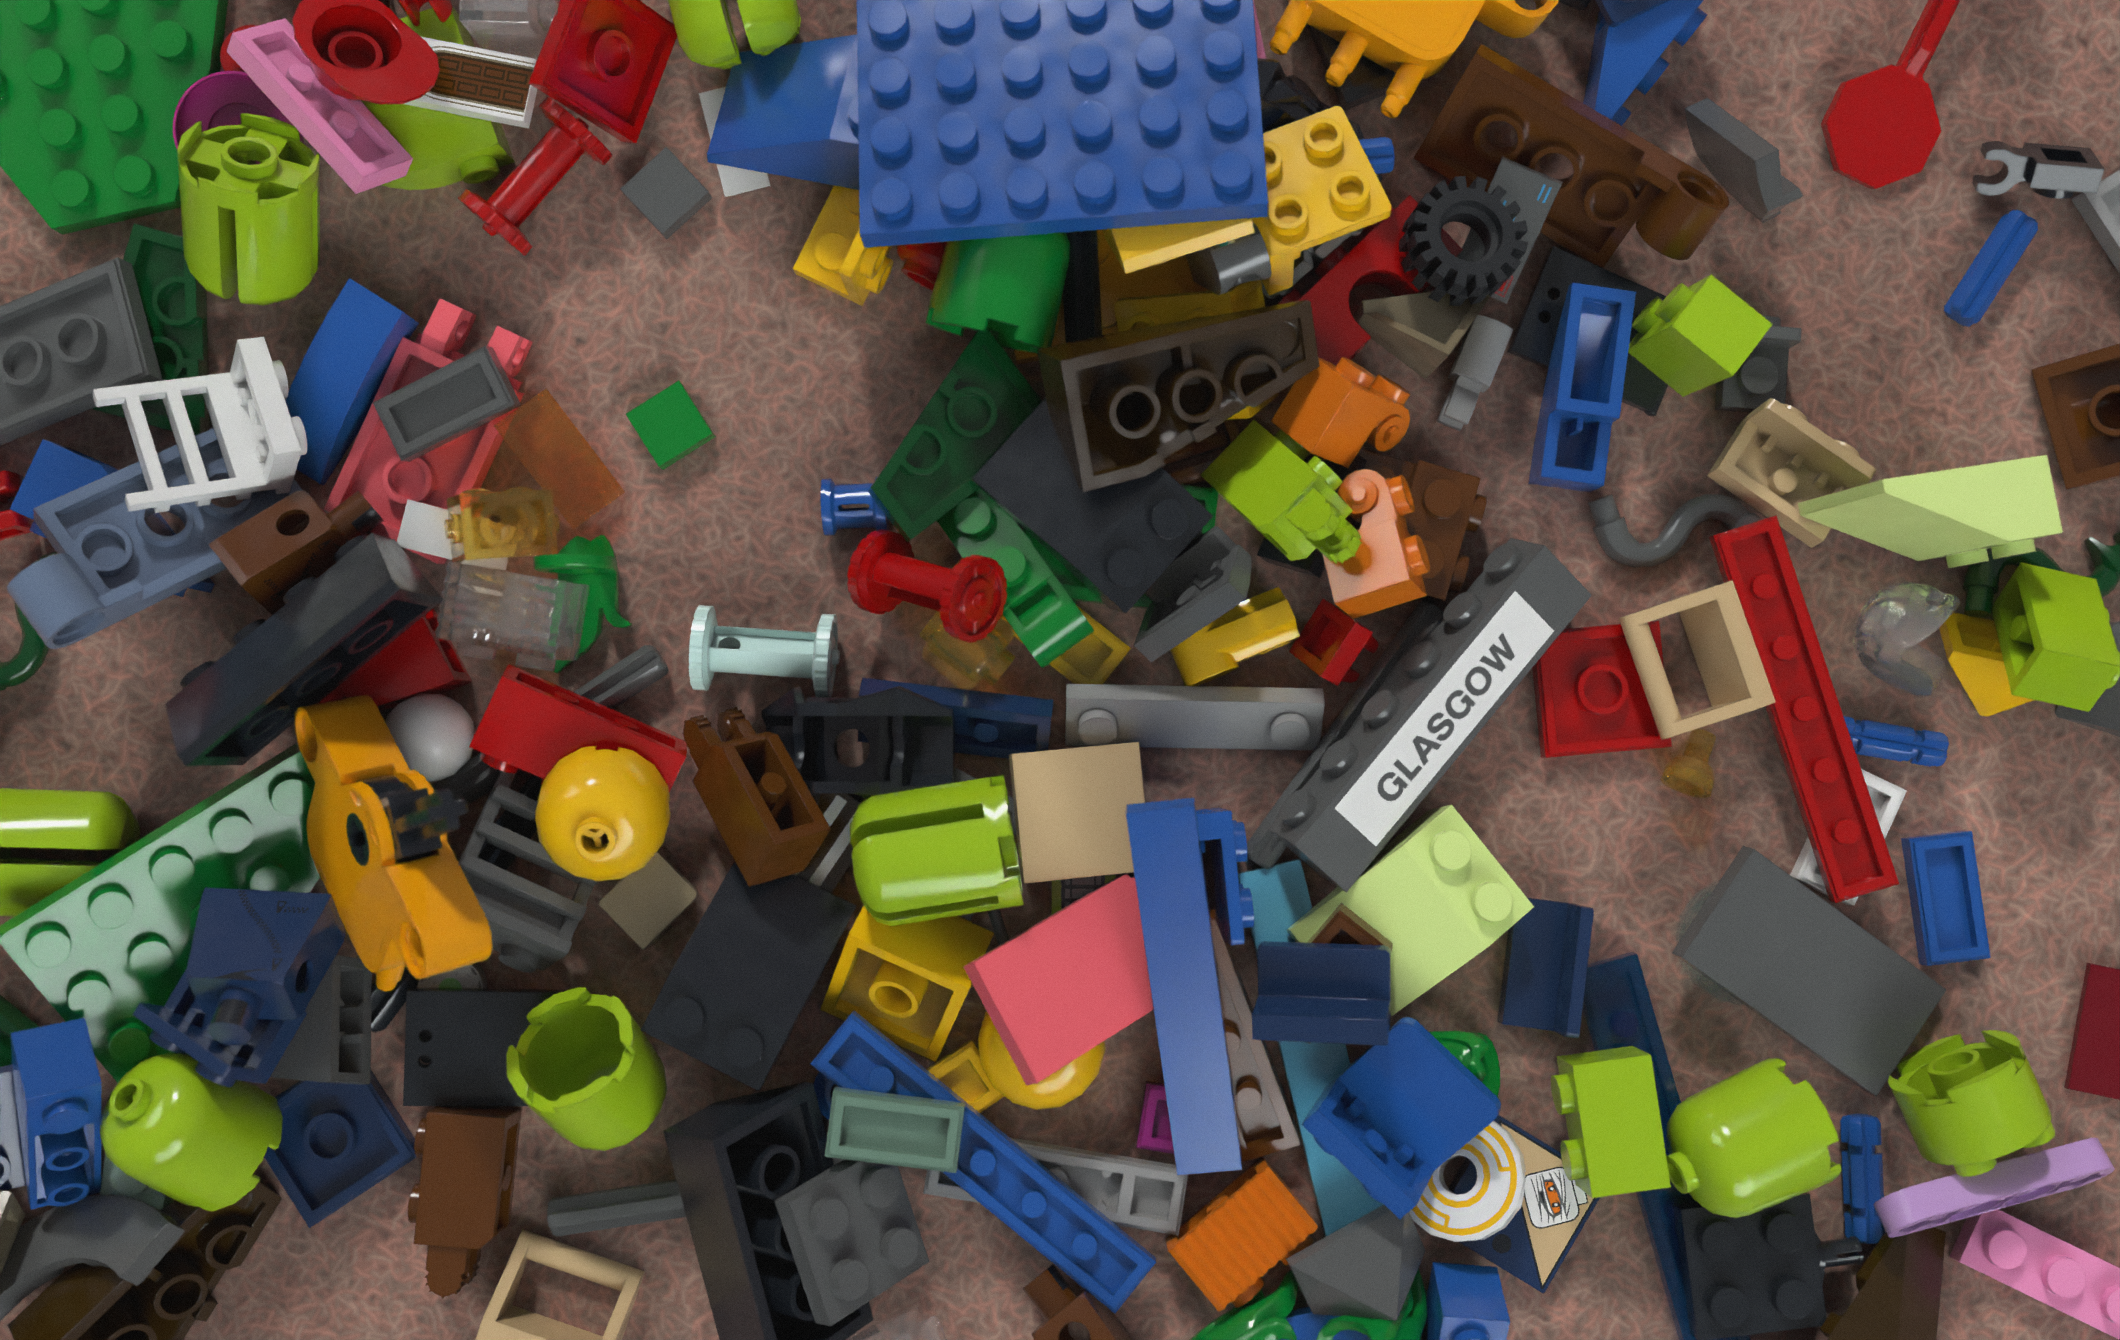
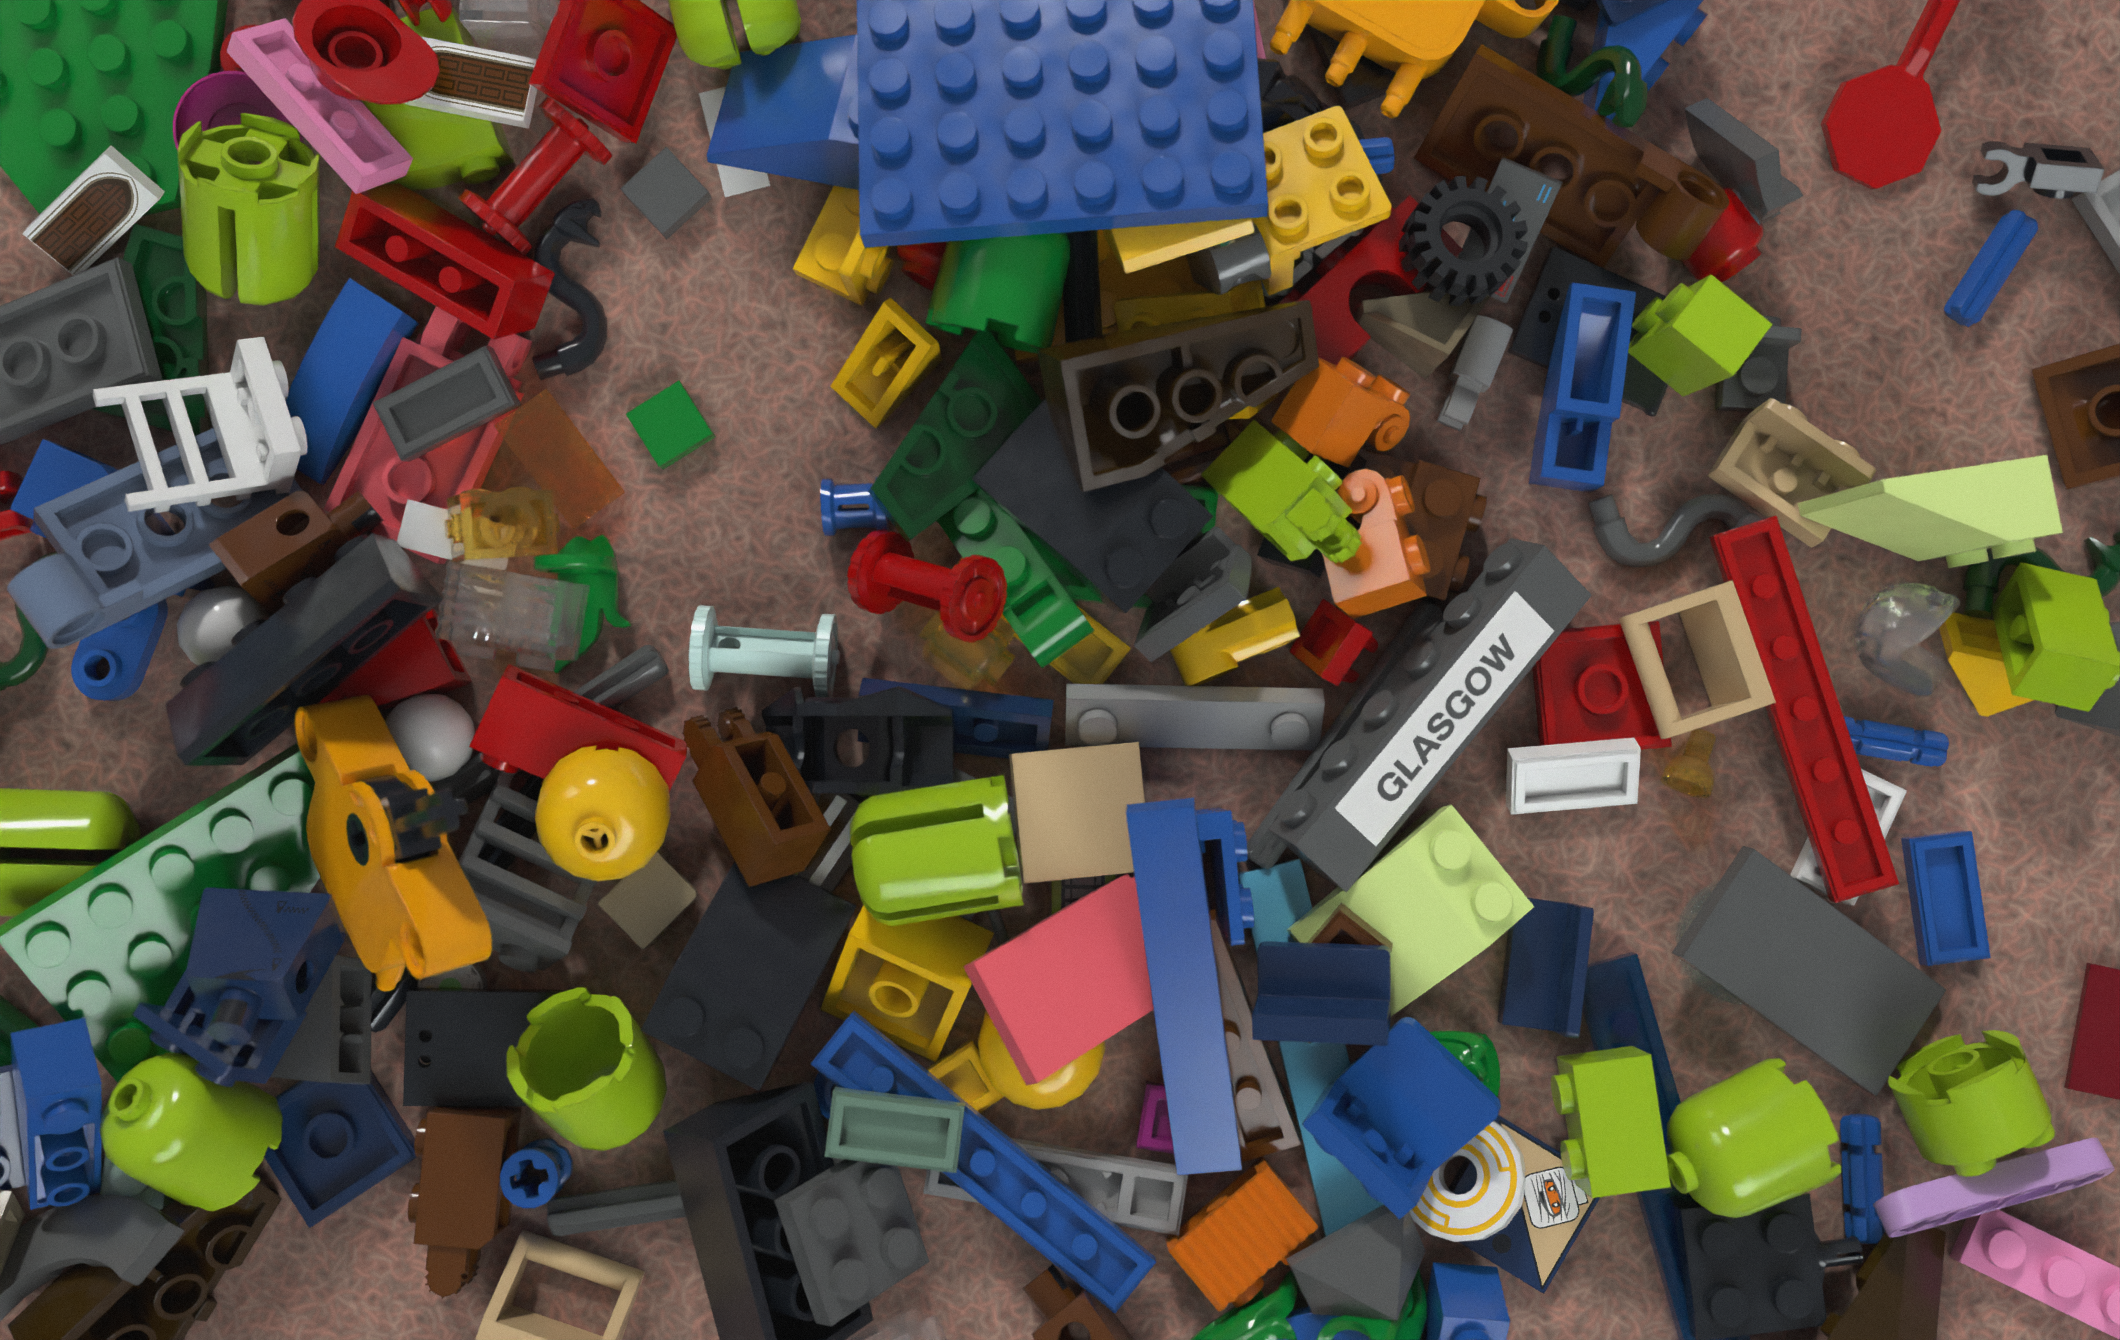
(93, 211): none -> tile
(127, 648): none -> blue plate
(213, 620): none -> white piece
(444, 260): none -> red brick
(529, 1191): none -> blue bush
(581, 352): none -> black animal
(887, 364): none -> yellow slope
(1572, 775): none -> white tile
(1625, 93): none -> dark green animal
(1729, 243): none -> red head

